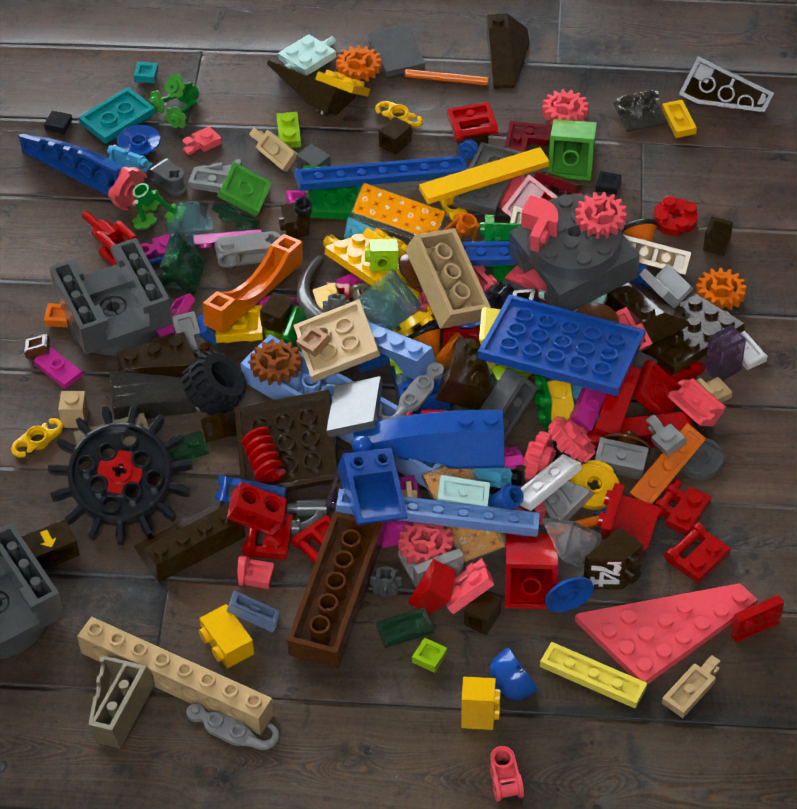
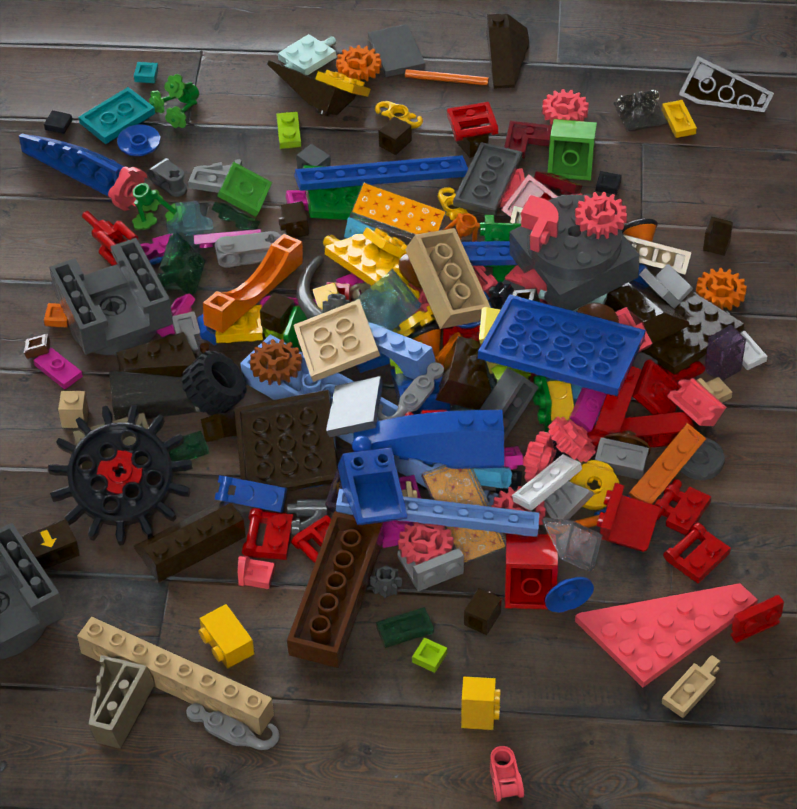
(25, 440): yellow piece -> none
(130, 160): medium azure hinge -> none
(203, 139): coral plate -> none
(253, 611): sand blue tile -> none
(256, 508): red brick -> none
(263, 455): red piece -> none
(274, 148): tan plate -> none
(300, 204): black hinge -> none
(313, 340): medium nougat plate -> none
(382, 254): lime brick -> none
(434, 587): red slope -> none
(463, 491): light aqua plate -> none
(468, 149): blue plate -> none
(470, 585): coral plate -> none
(484, 175): yellow tile -> none
(508, 497): blue cone -> none
(511, 677): blue cylinder -> none
(593, 675): light yellow plate -> none
(614, 561): dark brown slope -> none
(666, 438): light grey plate -> none
(674, 206): red plate -> none

